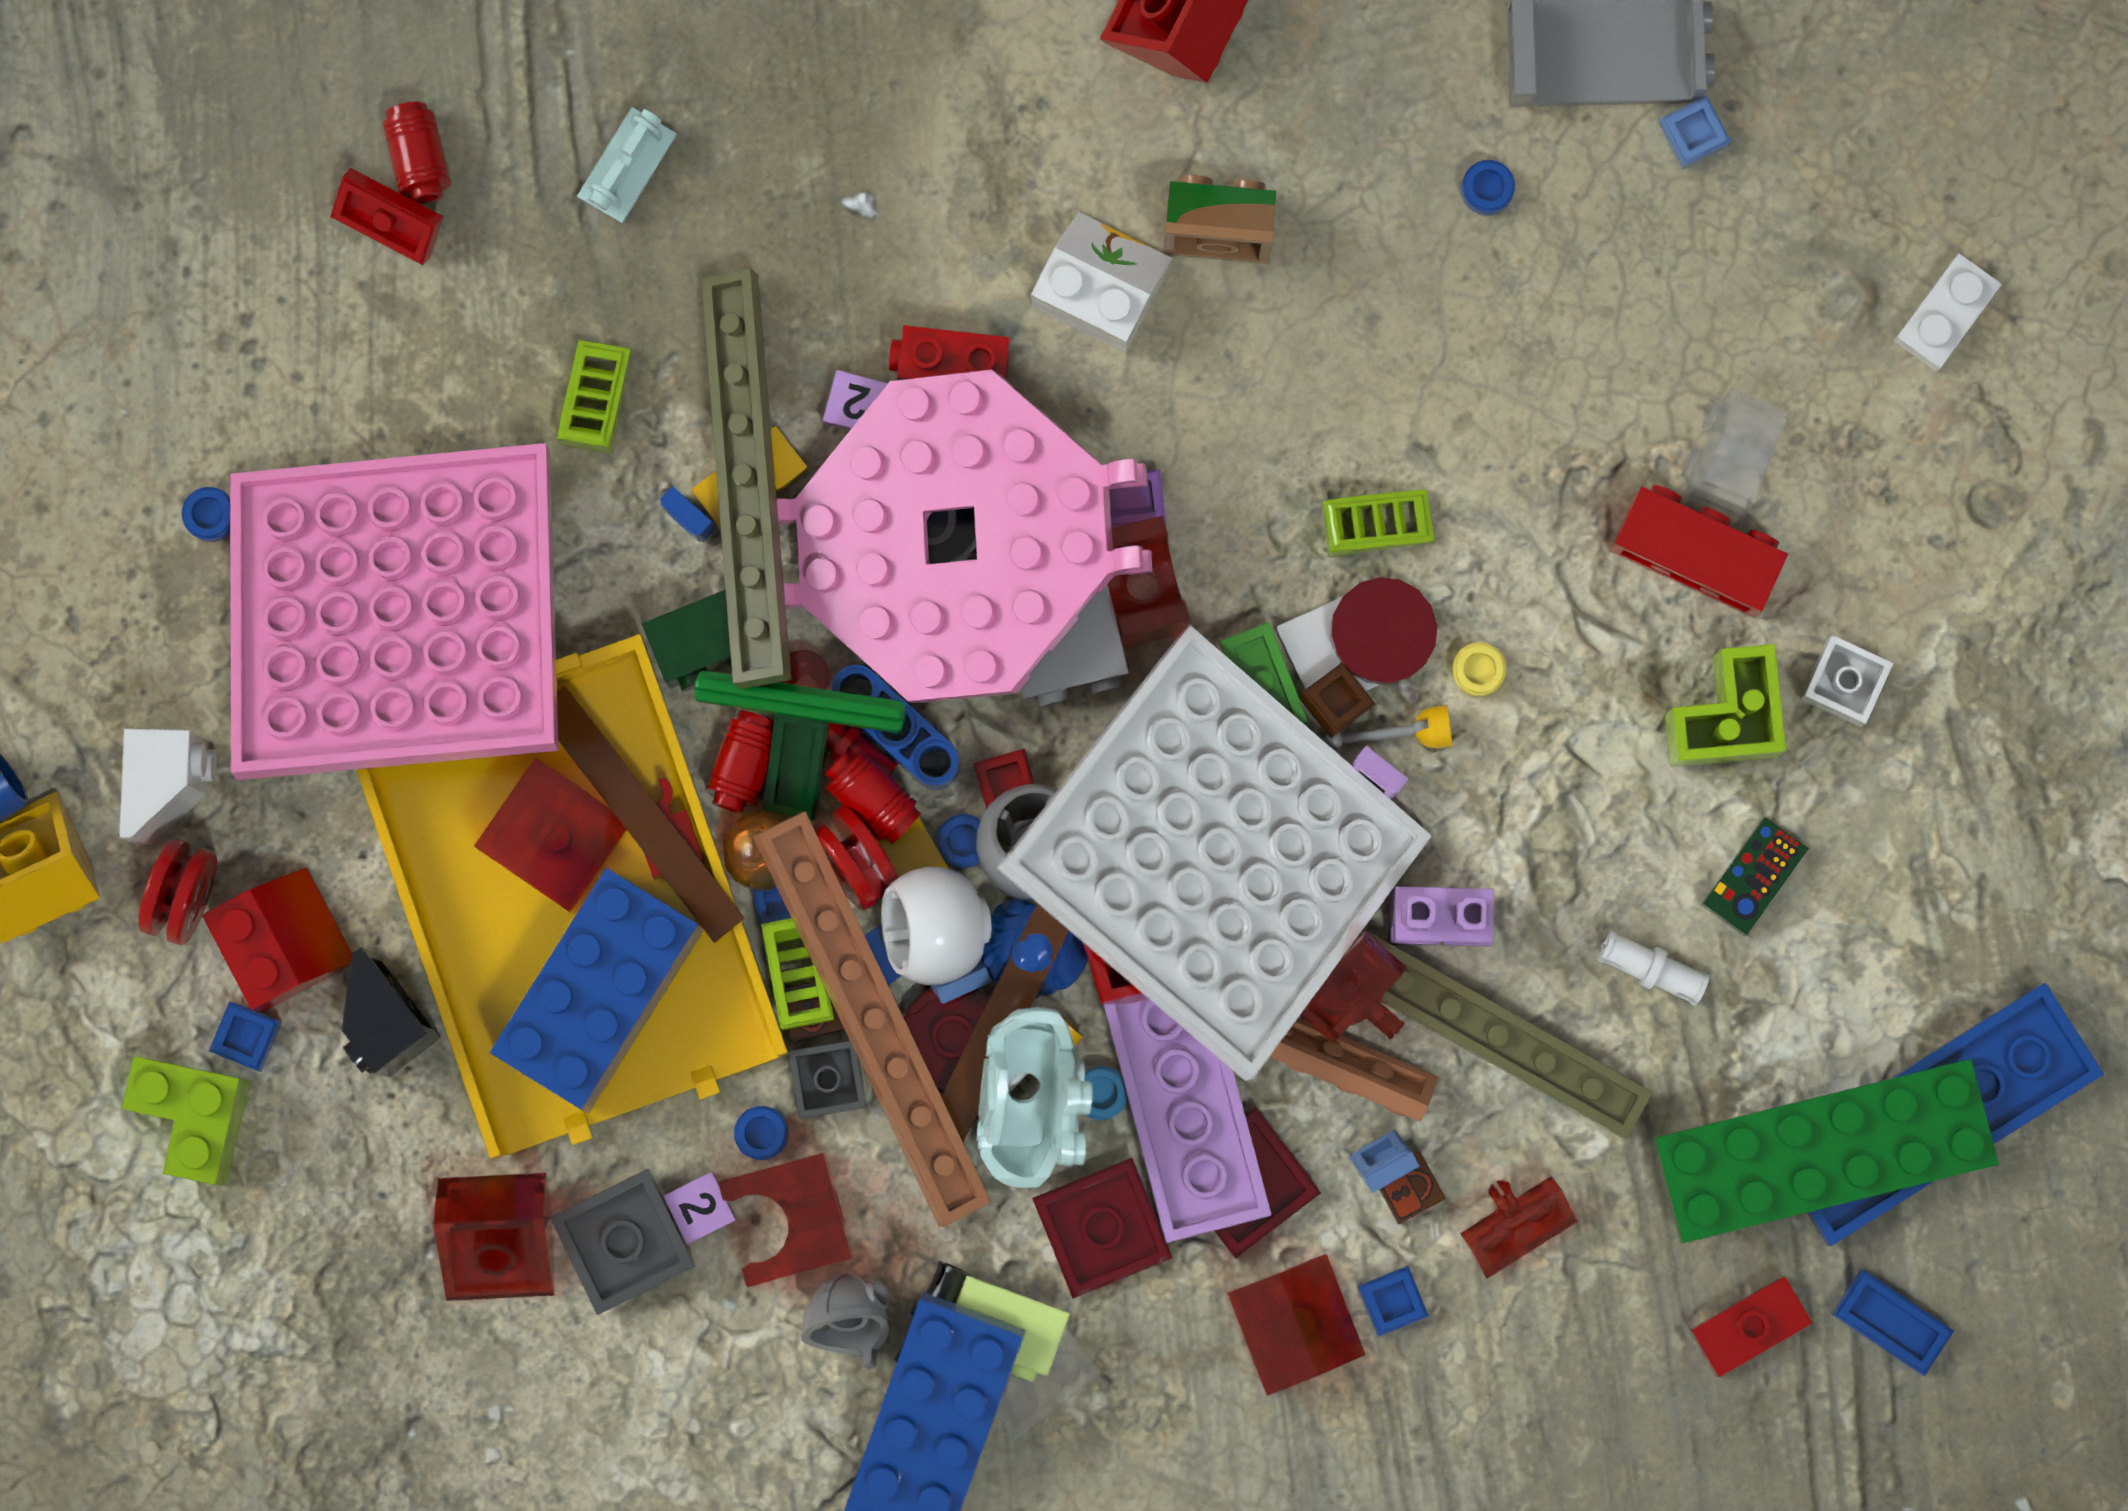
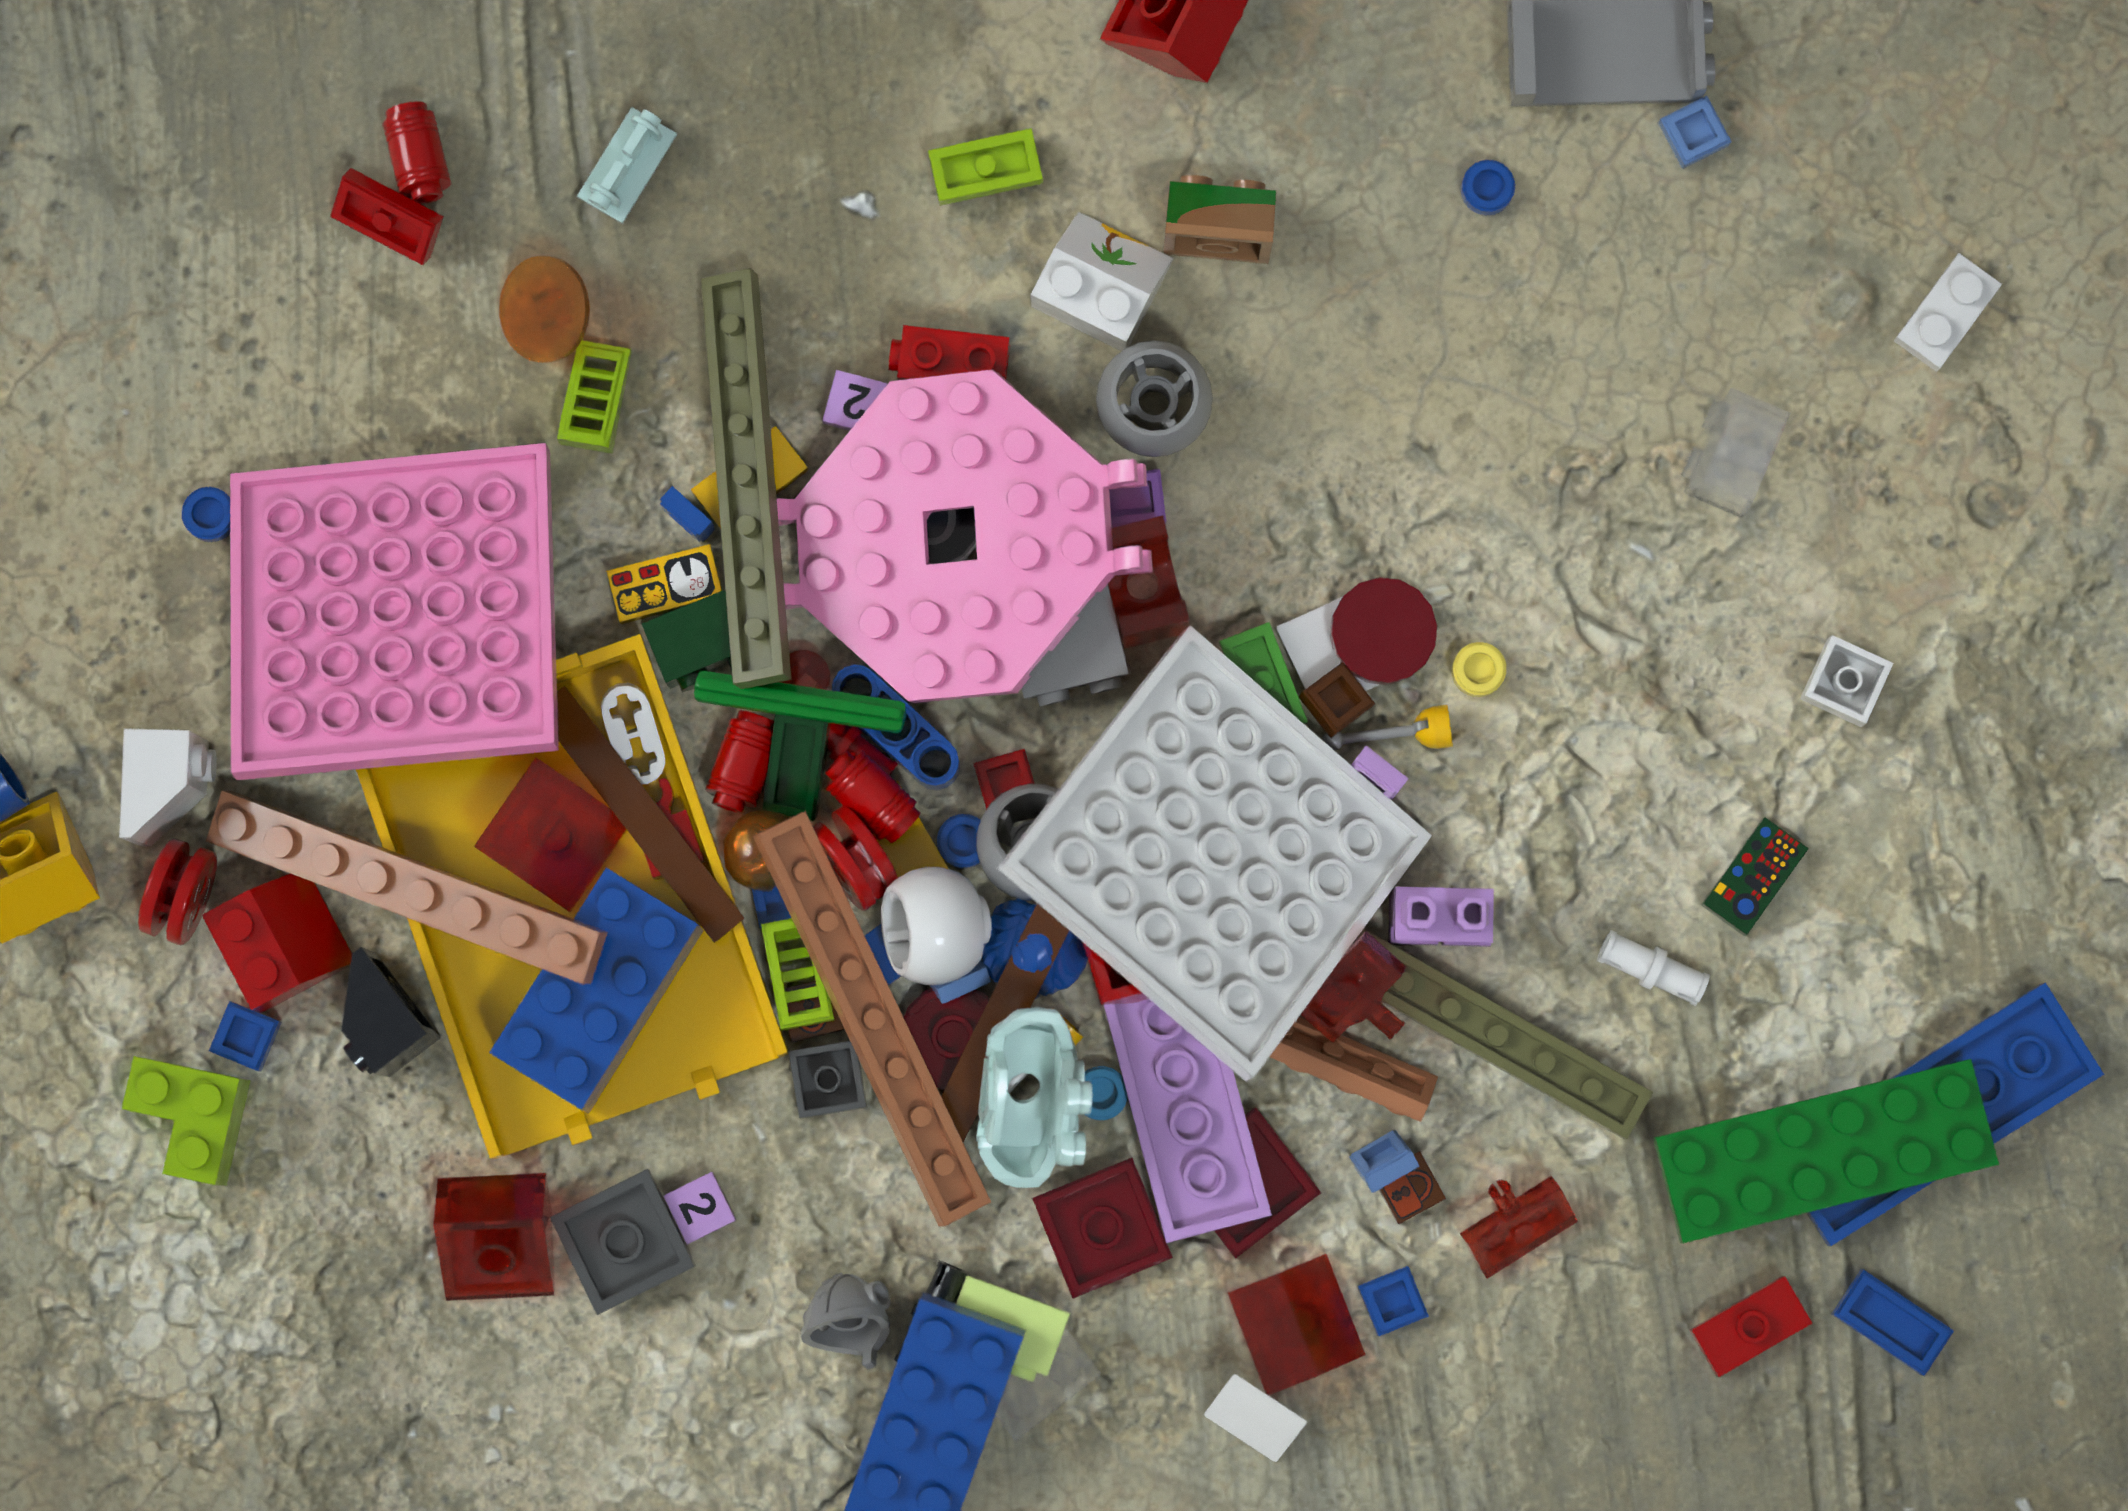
(407, 887): none -> nougat plate
(544, 309): none -> clear orange piece
(645, 729): none -> white beam
(663, 583): none -> tile
(761, 1133): blue tile -> none
(813, 1213): clear red piece -> none
(985, 166): none -> lime plate
(1158, 433): none -> light grey wheel
(1255, 1418): none -> white sticker
(1333, 526): lime slope -> none
(1699, 550): red brick -> none
(1743, 721): lime brick -> none

